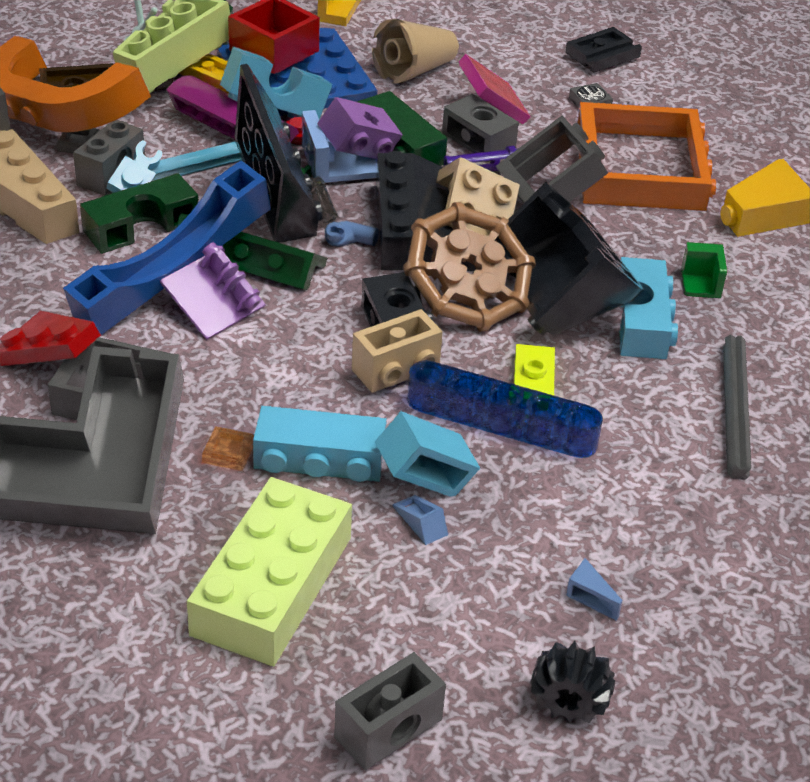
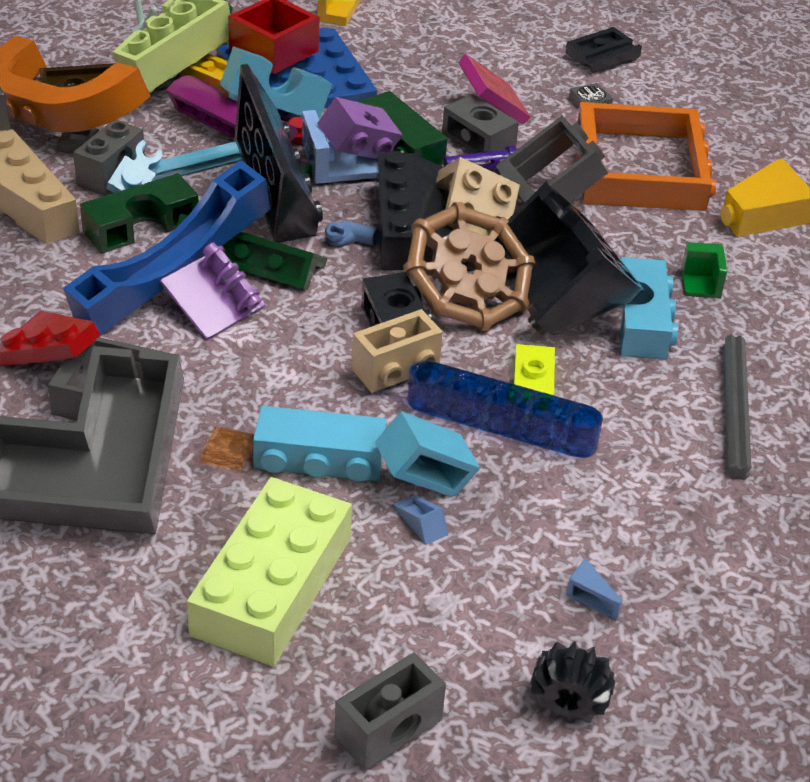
(321, 194): clear smoke axle -> none
(411, 49): tan cone -> none

